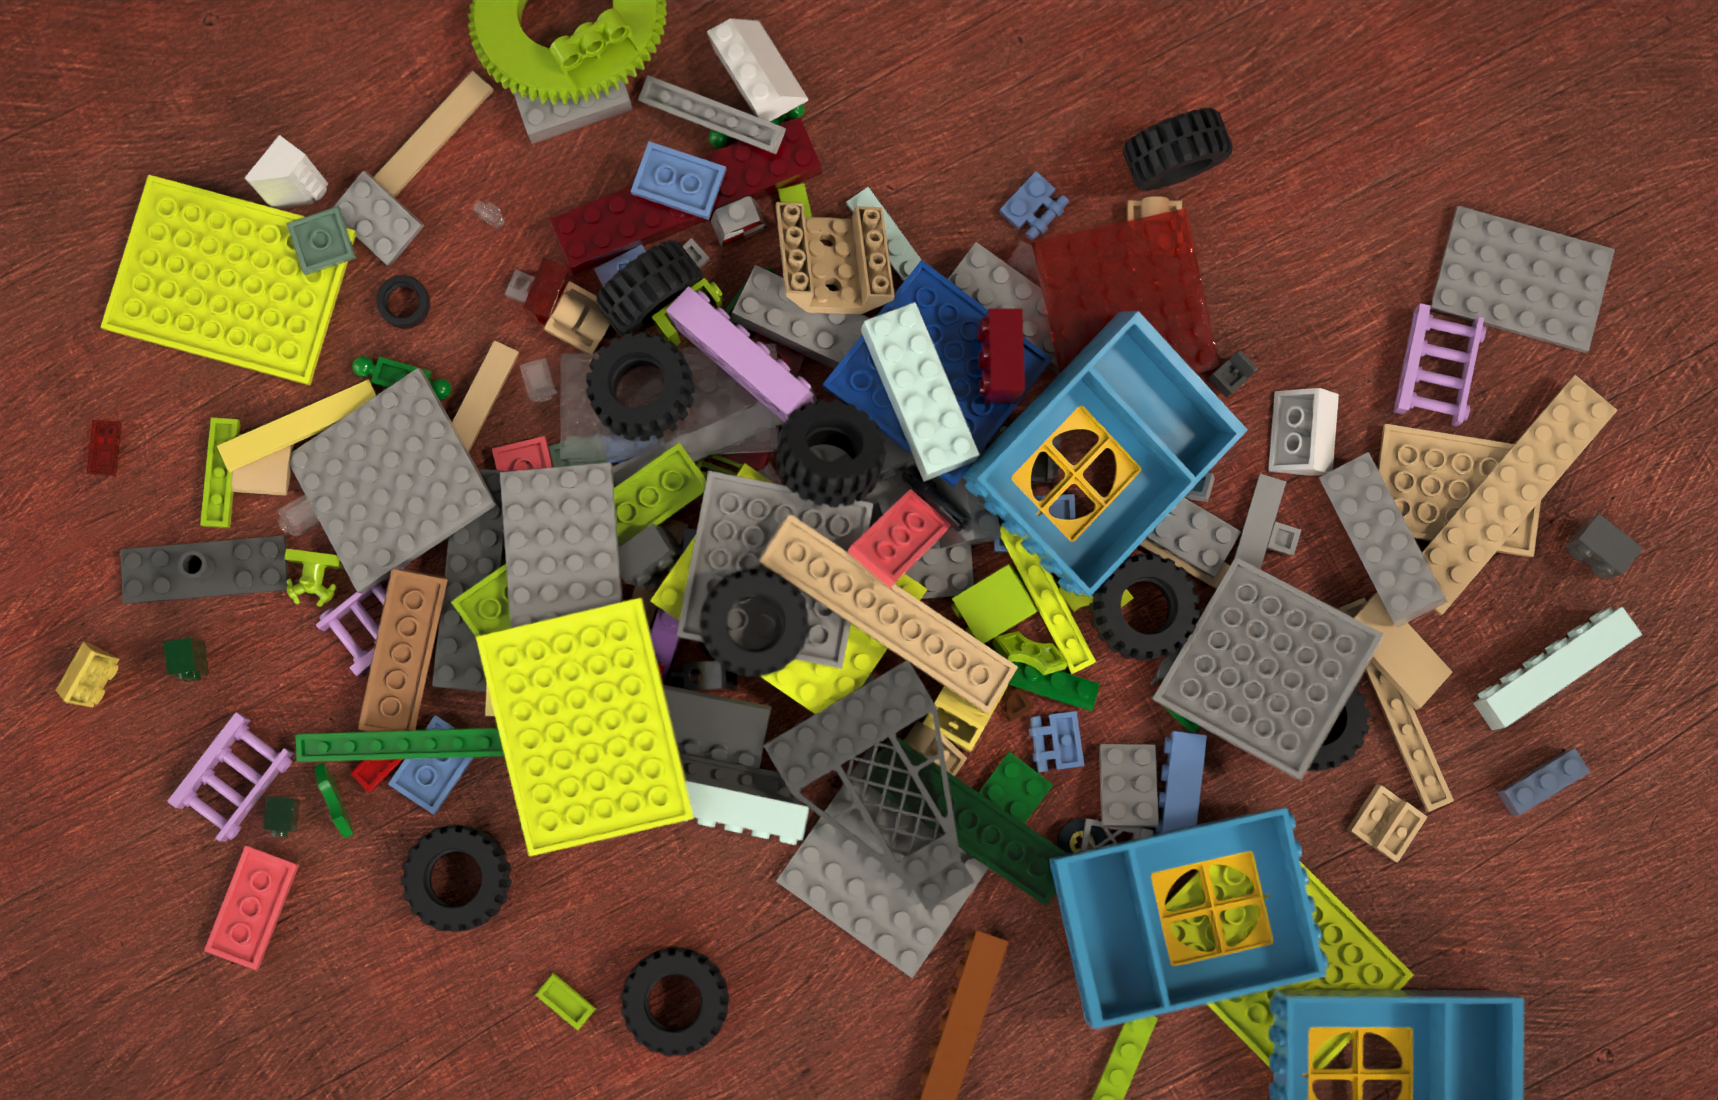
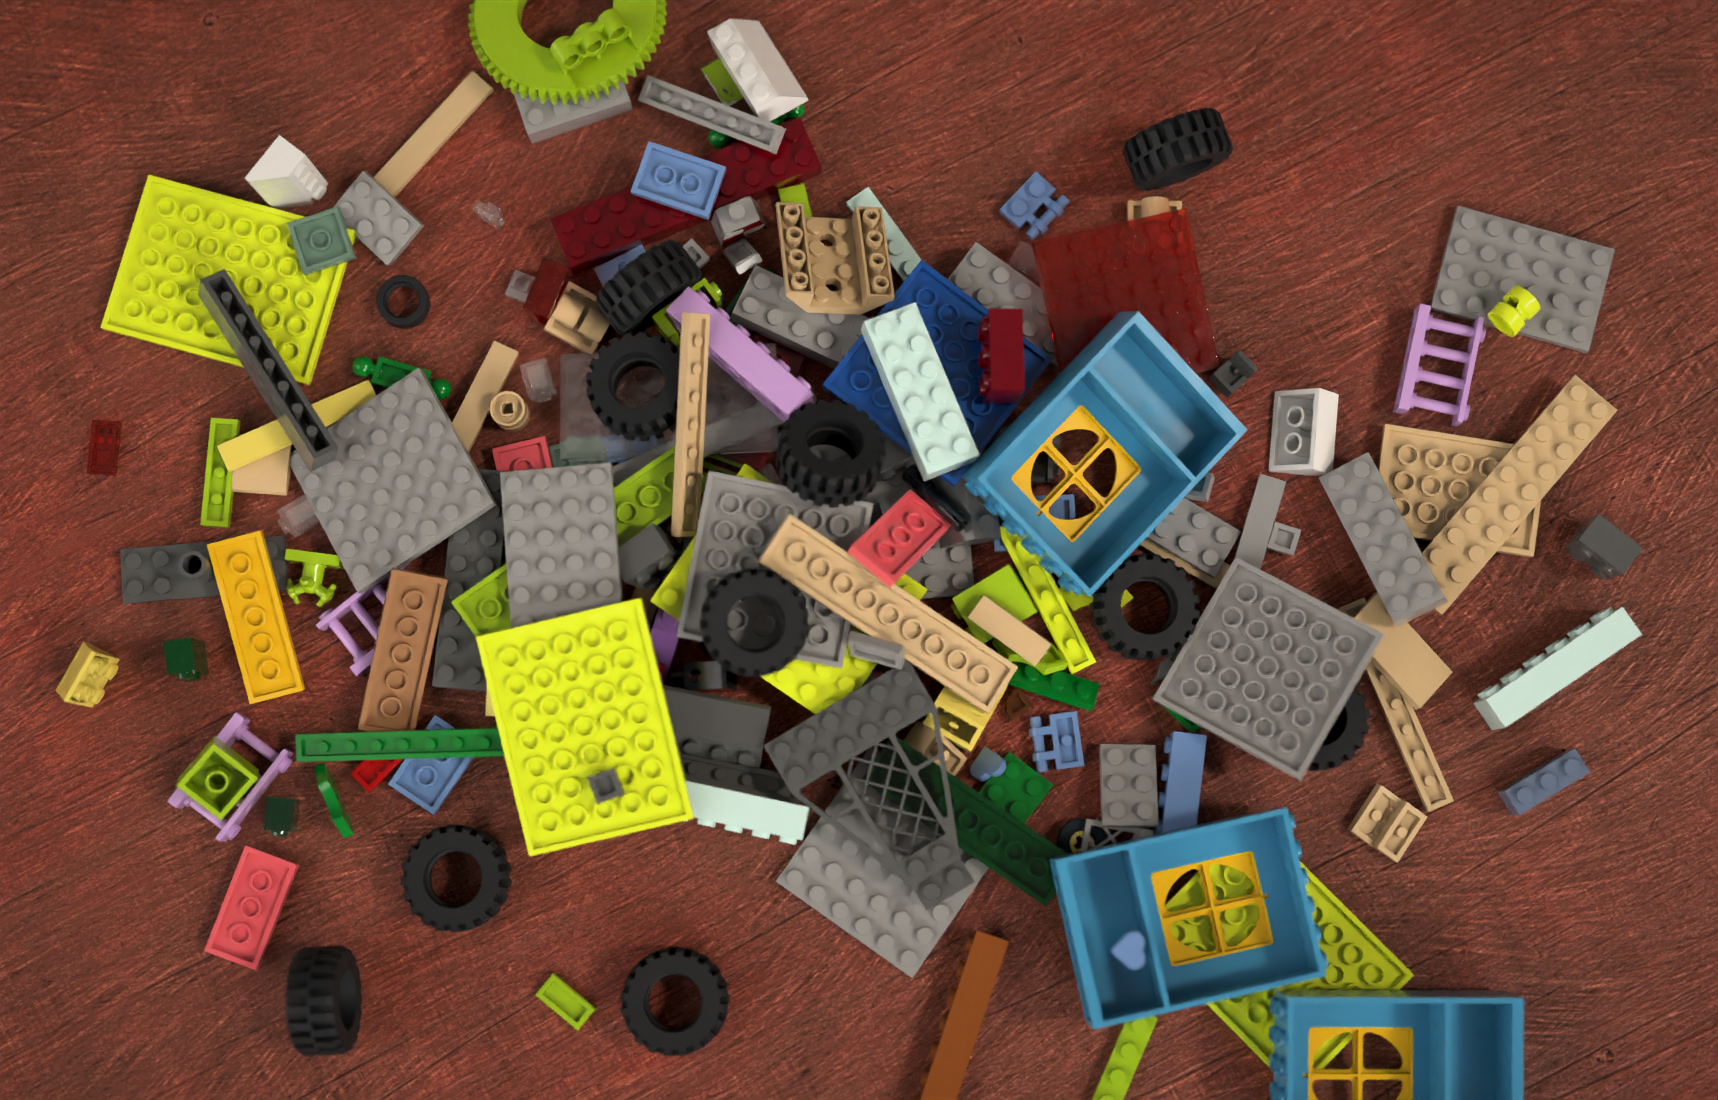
(217, 778): none -> lime brick
(256, 617): none -> yellow plate
(267, 370): none -> dark grey brick
(323, 1000): none -> black tyre
(509, 411): none -> tan wheel
(606, 785): none -> dark grey plate
(690, 423): none -> tan plate
(722, 83): none -> lime sticker
(742, 256): none -> light grey tile
(876, 650): none -> light grey tile
(987, 765): none -> medium blue tile
(1009, 630): none -> tan tile
(1129, 950): none -> medium blue tile
(1516, 308): none -> neon yellow wheel

